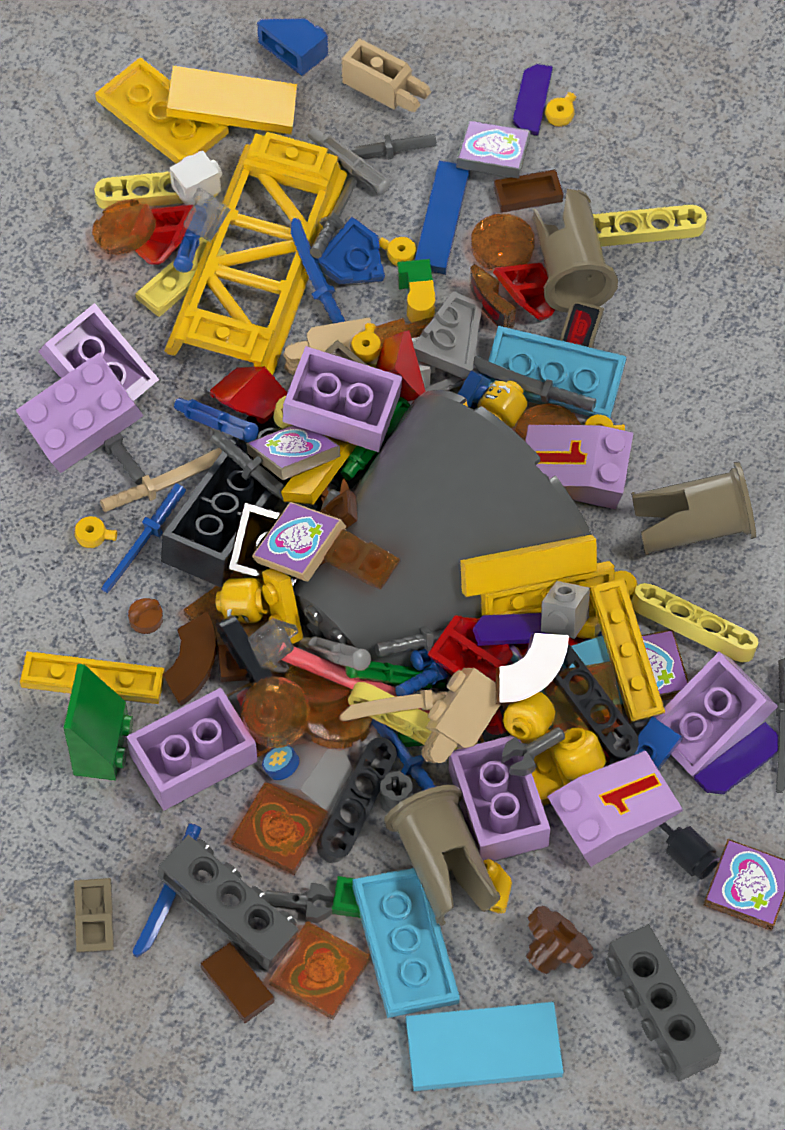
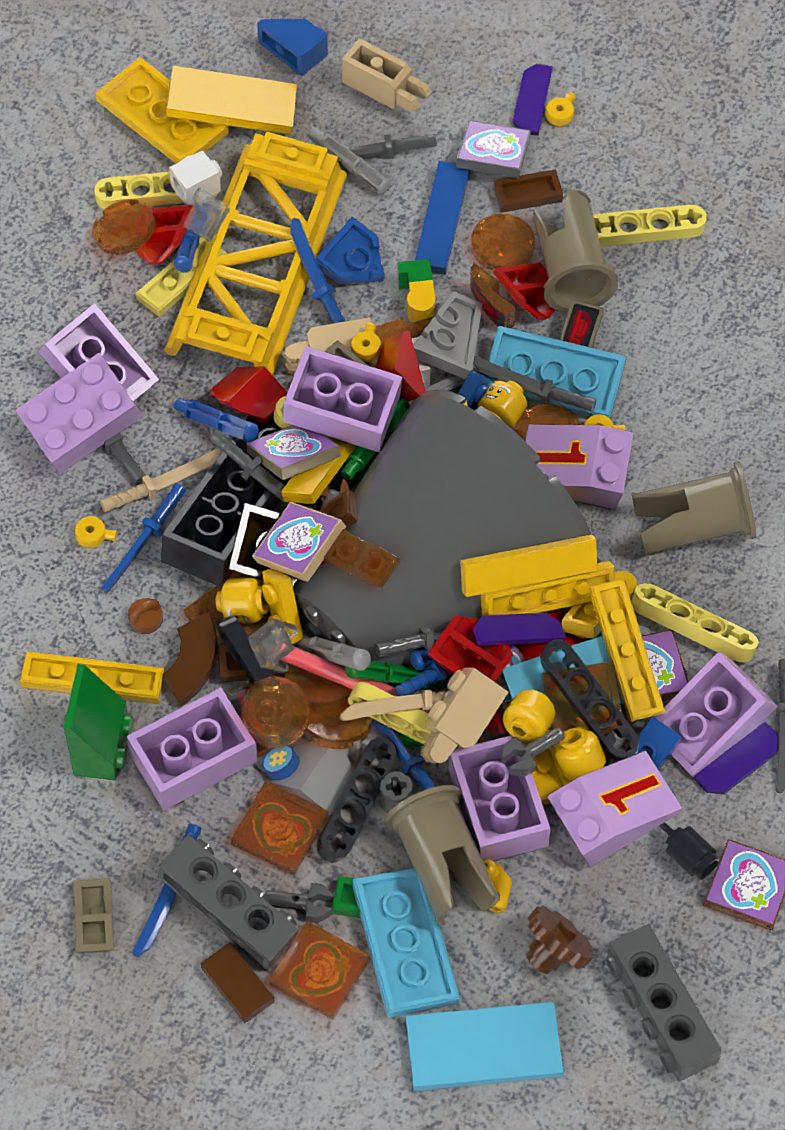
(332, 222): dark grey sword -> none
(399, 249): yellow piece -> none
(533, 670): tile -> none
(565, 609): light grey brick -> none

